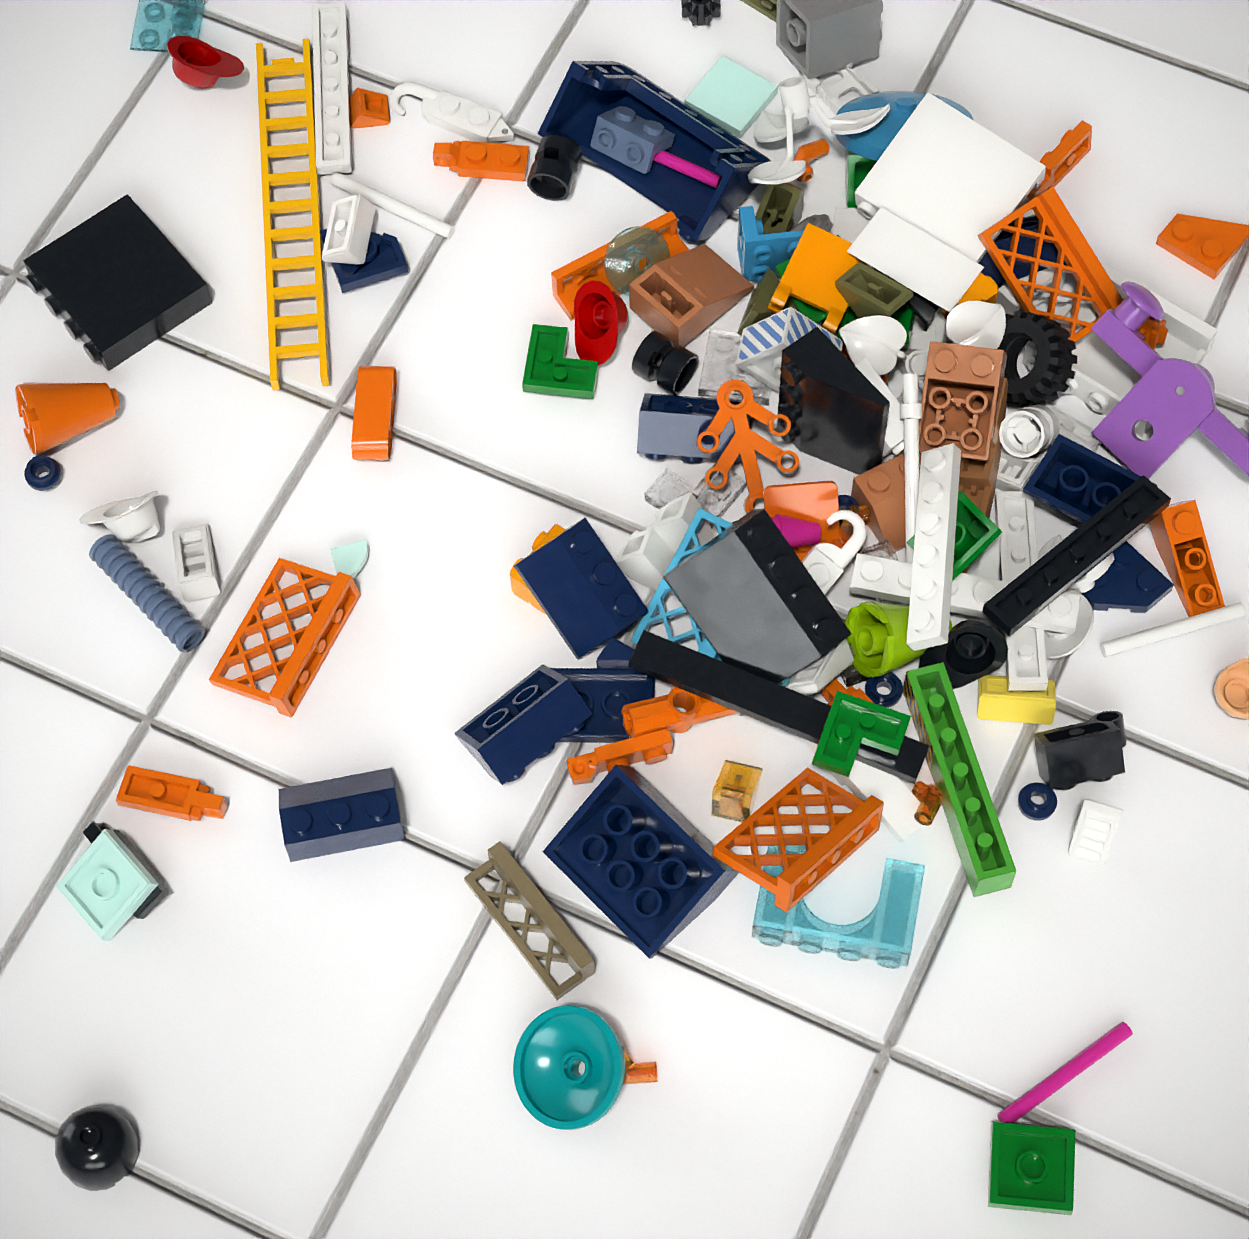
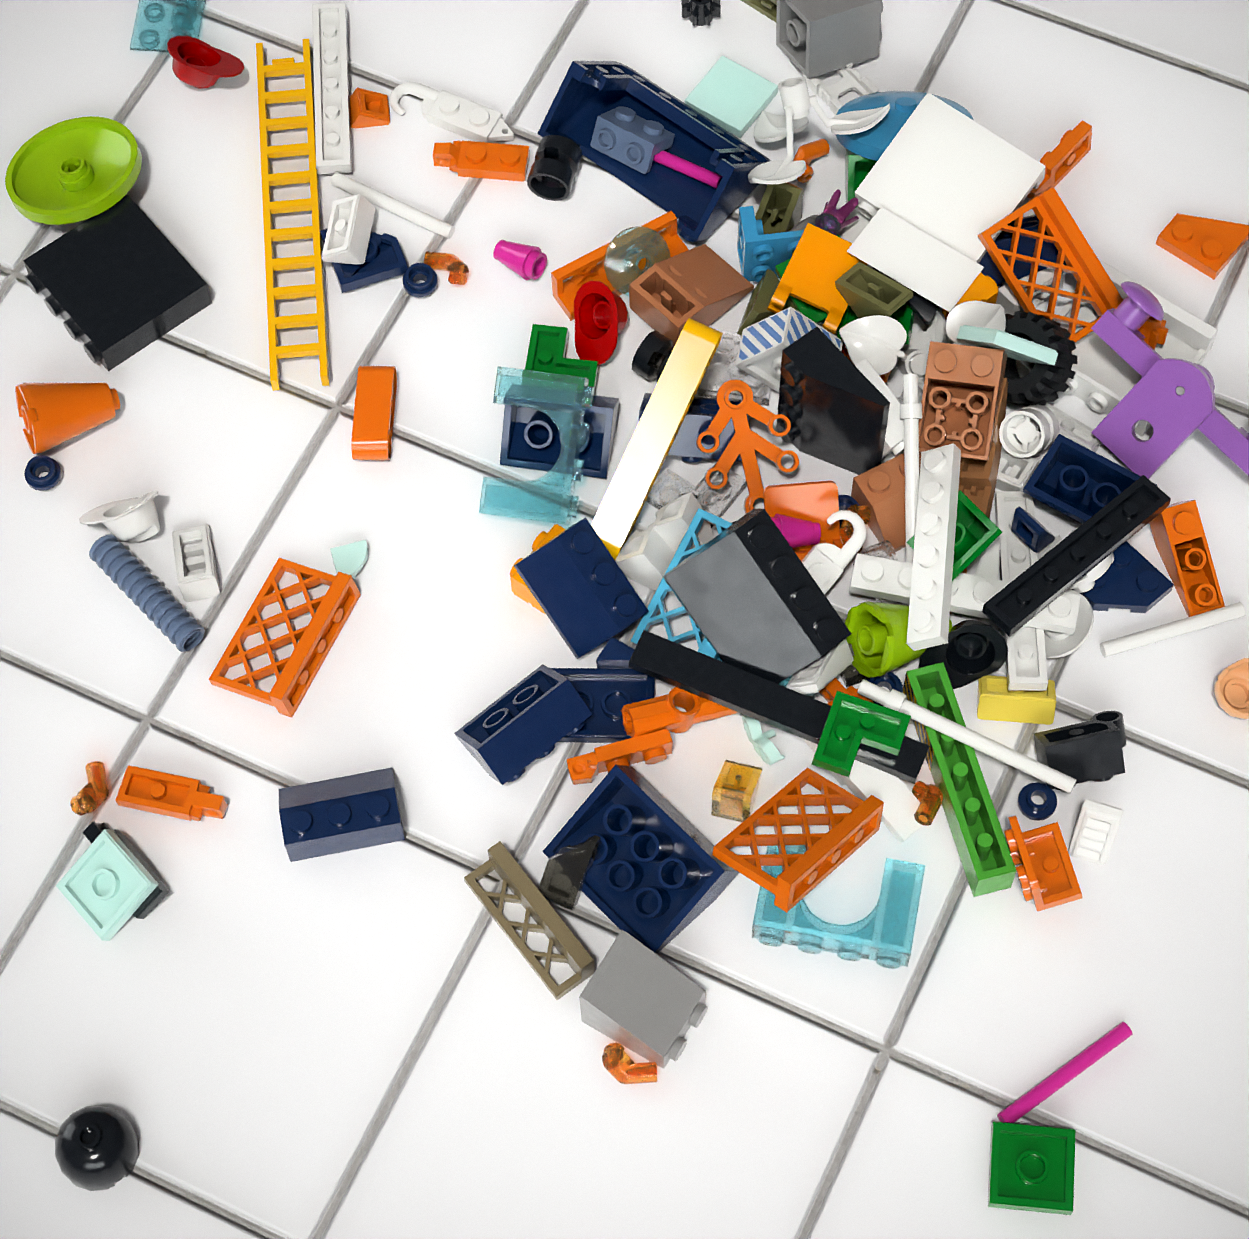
(73, 170): none -> lime dish
(94, 792): none -> clear orange arm
(419, 272): none -> dark blue plate
(448, 262): none -> clear orange arm
(521, 258): none -> dark pink cone
(534, 440): none -> dark blue slope
(549, 1064): teal dish -> none
(565, 402): none -> clear light blue arch
(567, 871): none -> clear smoke slope
(642, 1001): none -> light grey slope
(655, 434): none -> beam
(761, 741): none -> light aqua piece
(833, 219): none -> flat silver piece
(898, 701): none -> white bar
(1013, 345): none -> light aqua tile
(1031, 530): none -> dark blue slope
(1046, 865): none -> orange bracket

